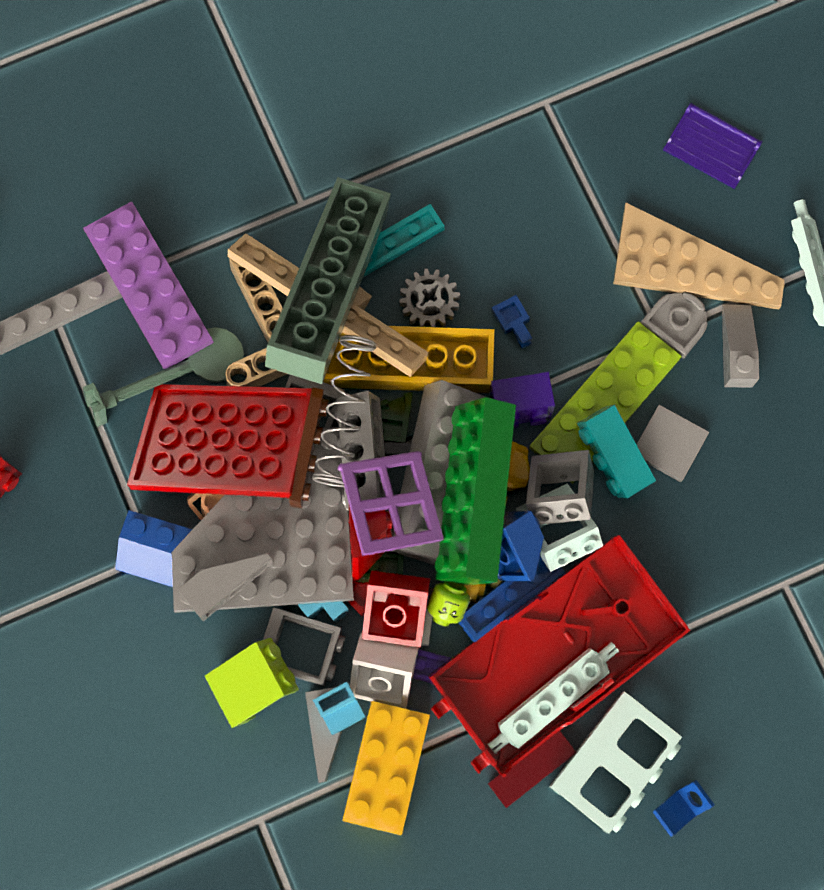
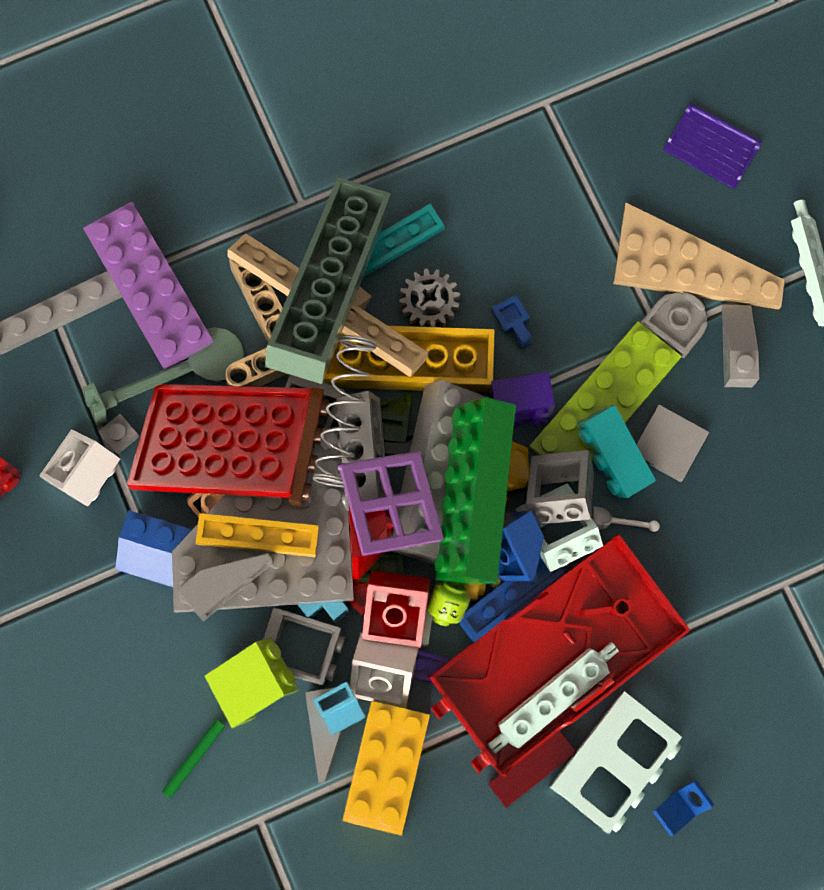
(80, 467): none -> white slope
(119, 434): none -> light grey plate
(193, 758): none -> green bar
(257, 535): none -> yellow plate
(603, 519): none -> hinge

